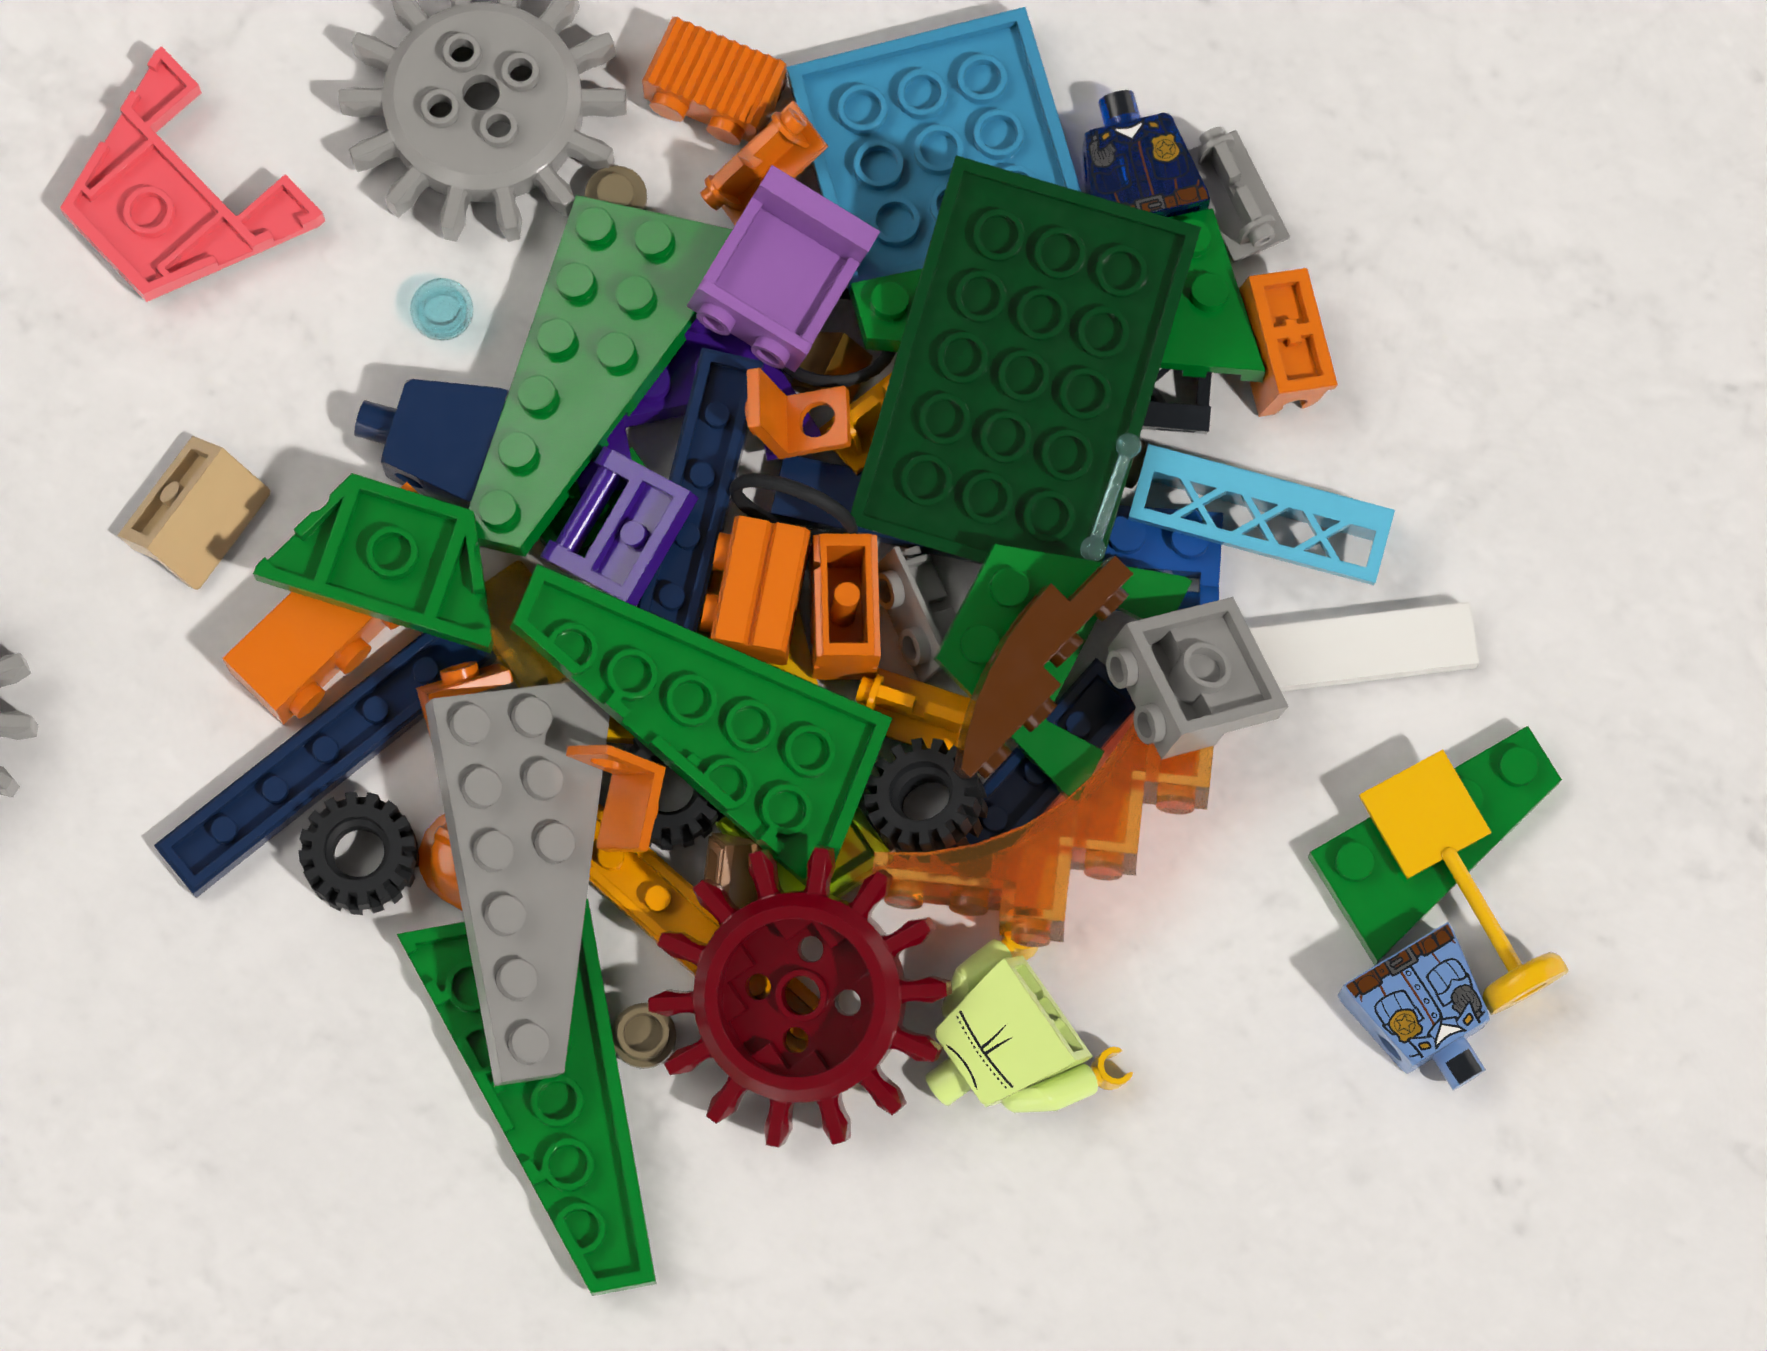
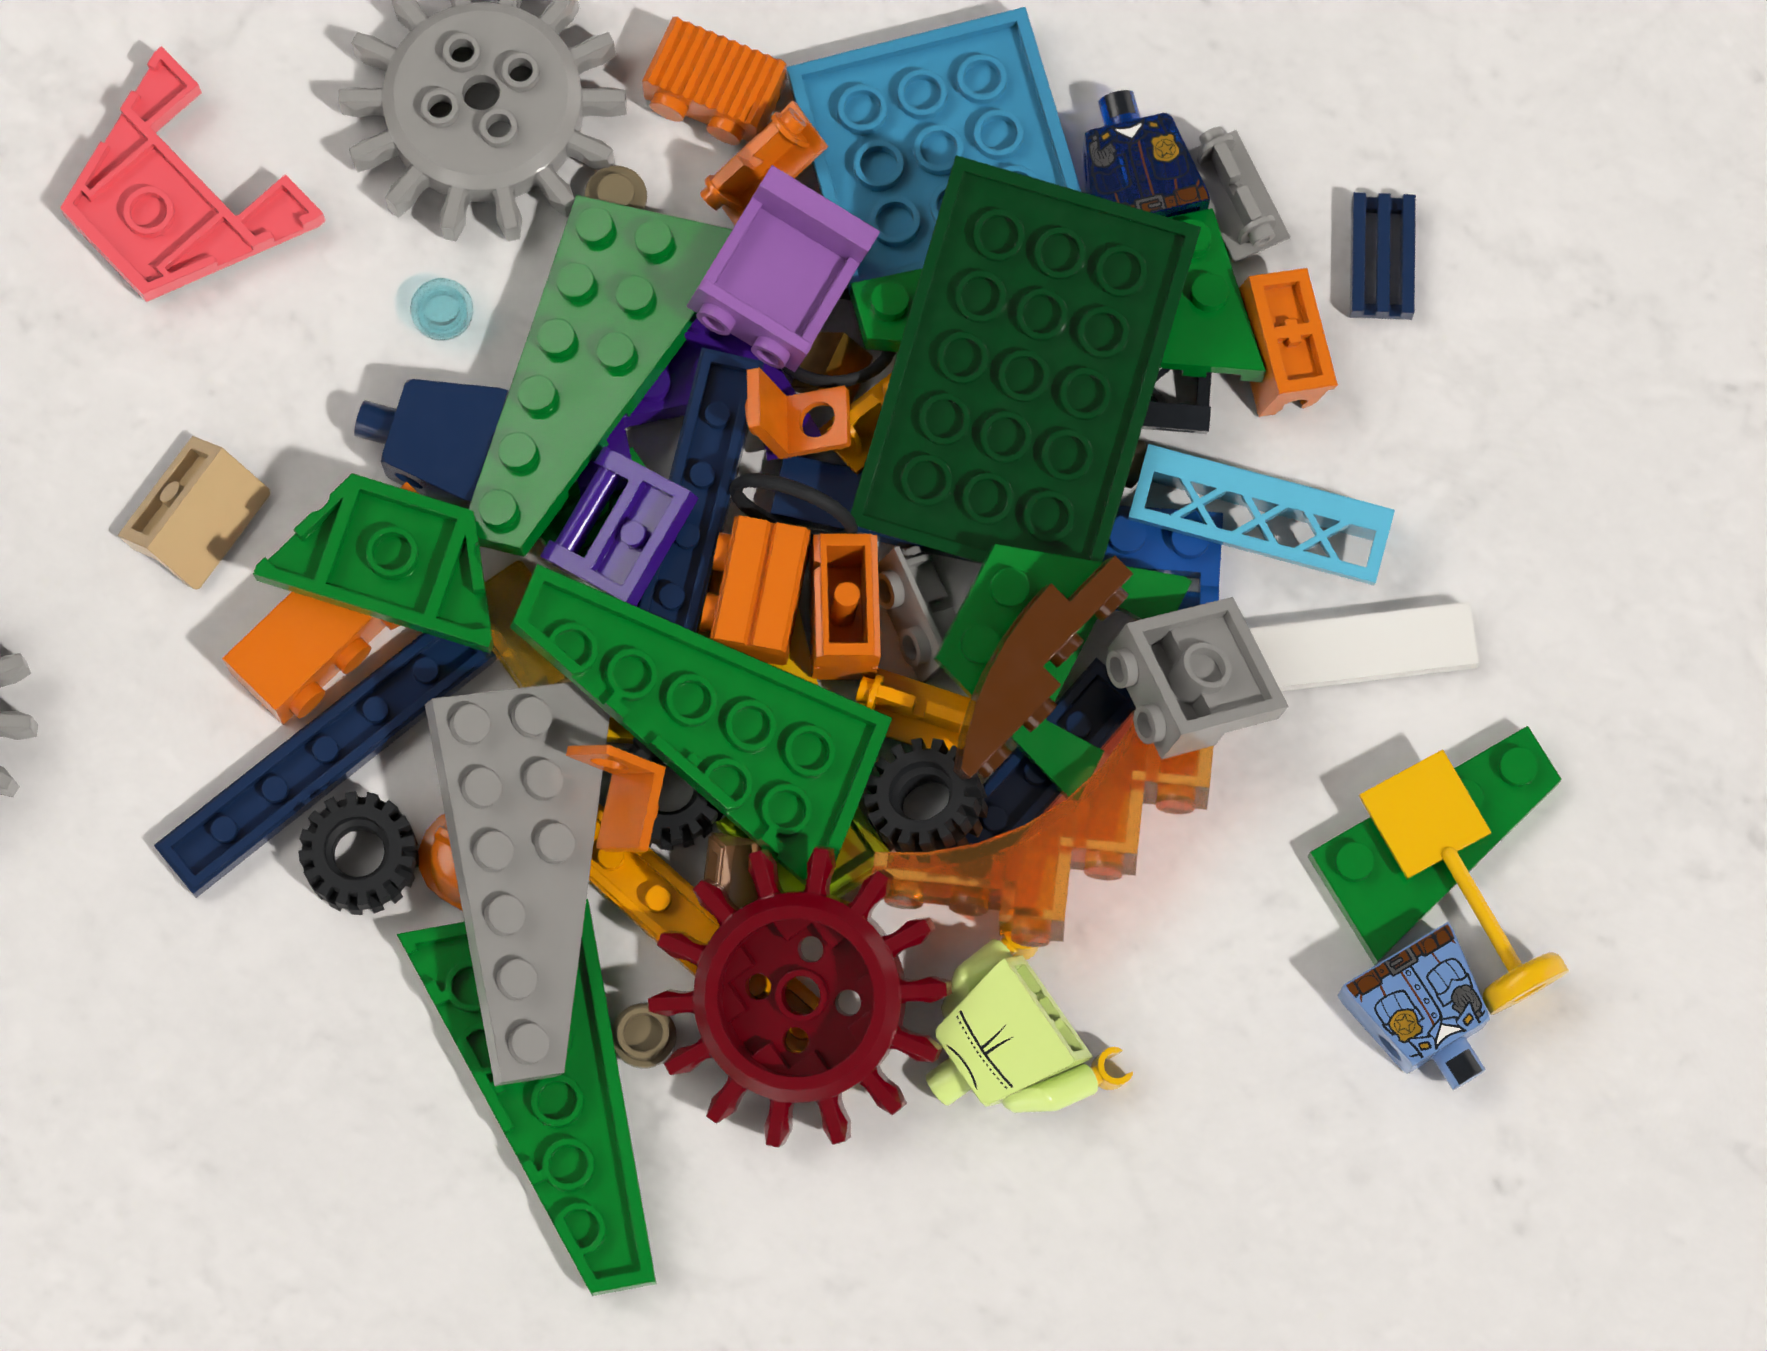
(463, 680): orange bracket -> none
(1093, 547): clear light blue hinge -> none
(1384, 207): none -> dark blue tile

